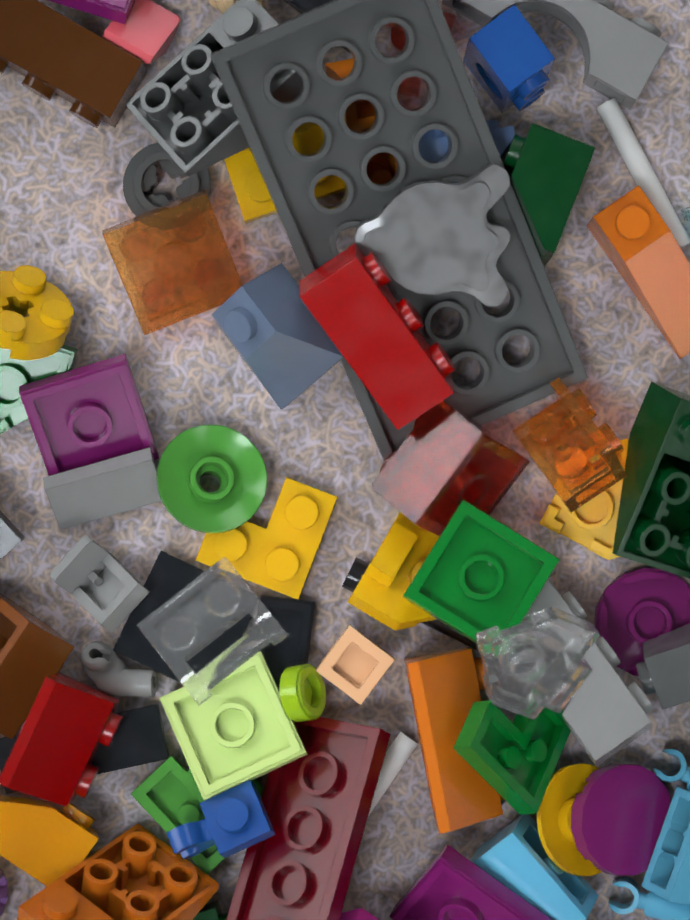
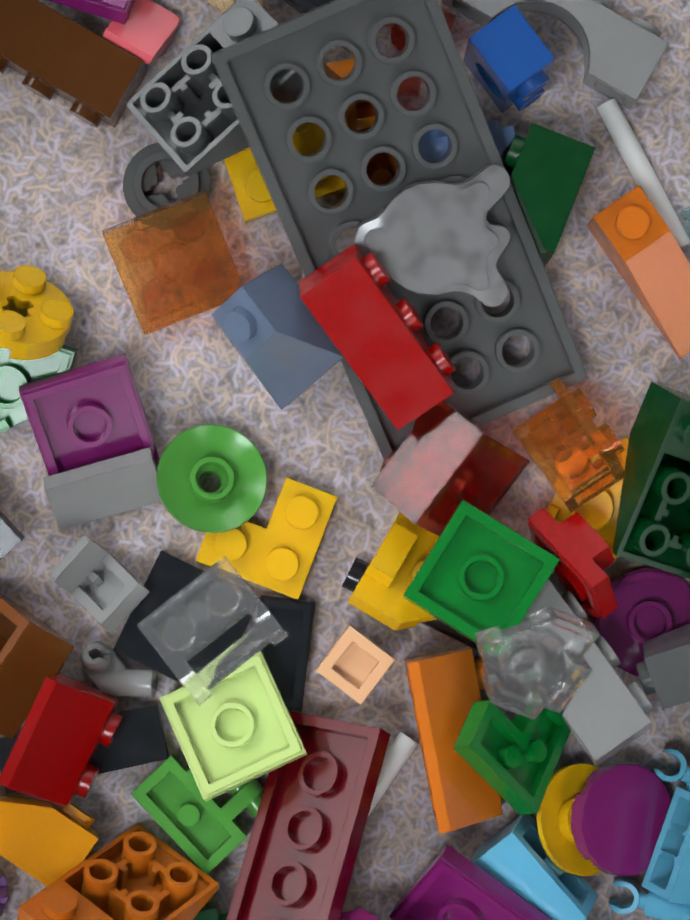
(231, 823): blue plate -> none
(302, 692): lime tile -> none
(581, 562): none -> red plate

